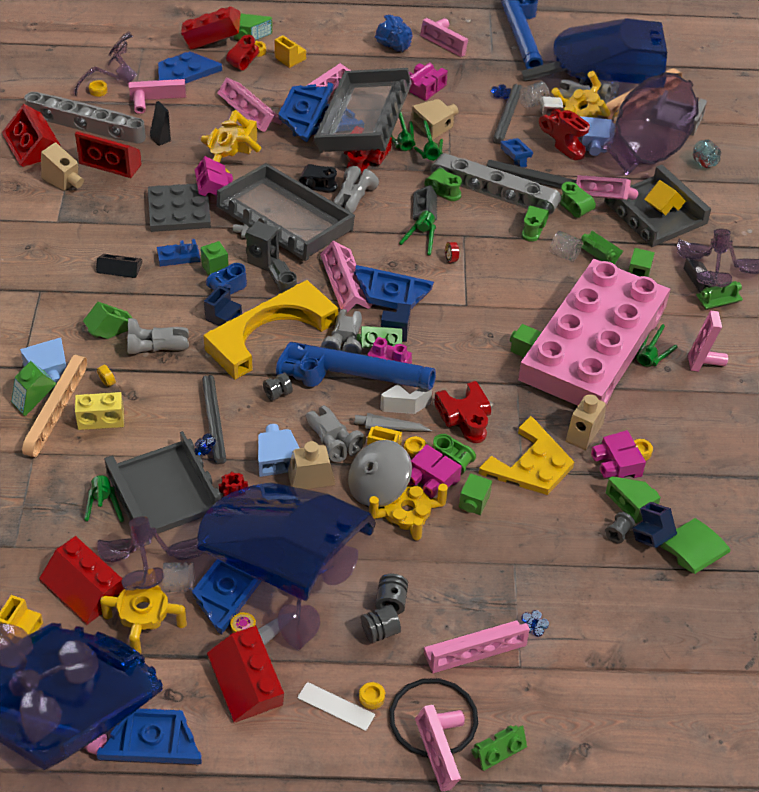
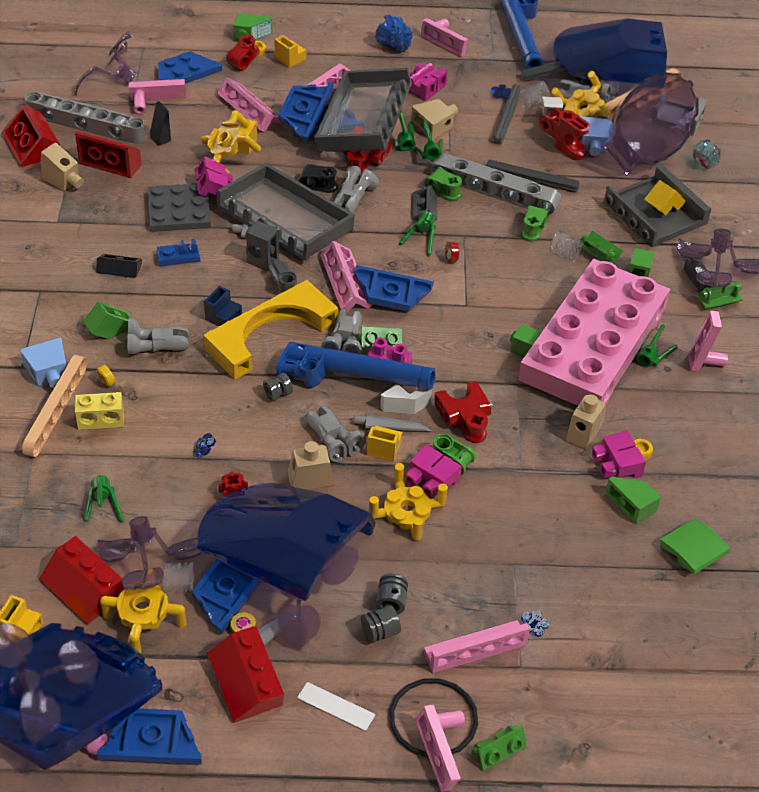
(30, 387): bright green slope -> none
(98, 88): yellow tile -> none
(164, 485): dark grey panel -> none
(211, 27): red slope -> none
(214, 257): bright green brick -> none
(214, 419): dark grey axle -> none
(231, 278): blue piece -> none
(275, 450): light blue torso -> none
(372, 695): yellow tile -> none
(389, 474): light grey dish -> none
(398, 319): dark blue piece -> none
(414, 445): yellow tile -> none
(475, 494): bright green brick -> none
(517, 151): blue plate -> none
(539, 467): yellow wing -> none
(576, 200): bright green piece -> none
(607, 187): bright pink piece -> none
(617, 531): dark grey bush -> none
(657, 525): dark blue piece -> none

